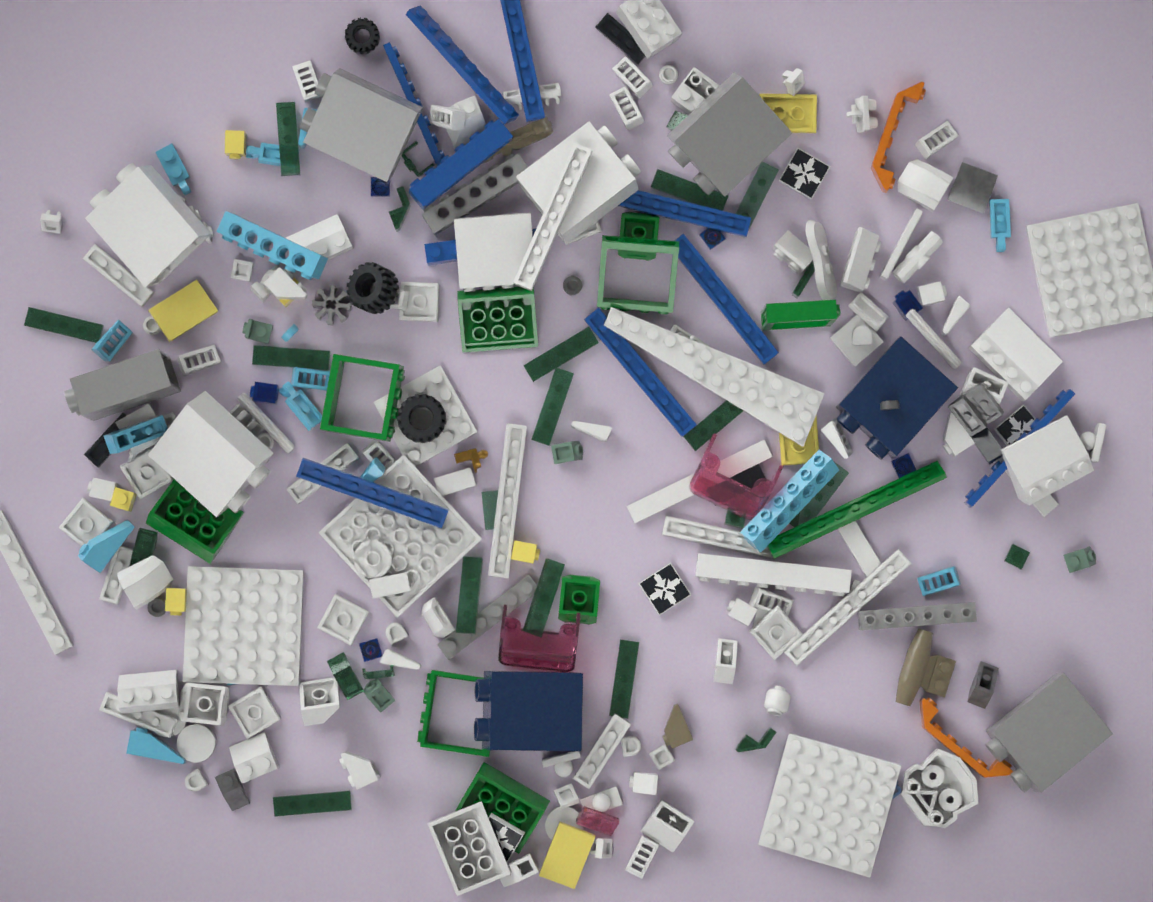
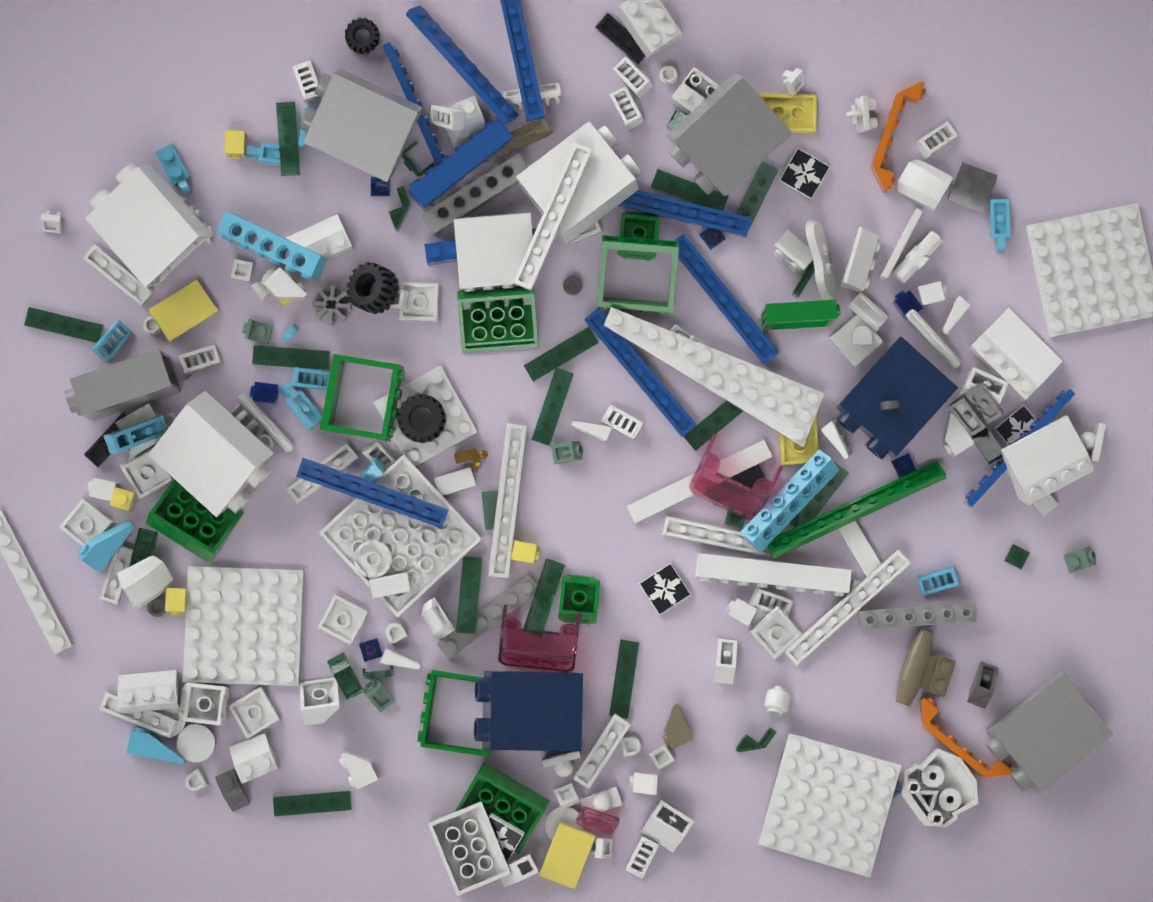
(632, 435): none -> white slope

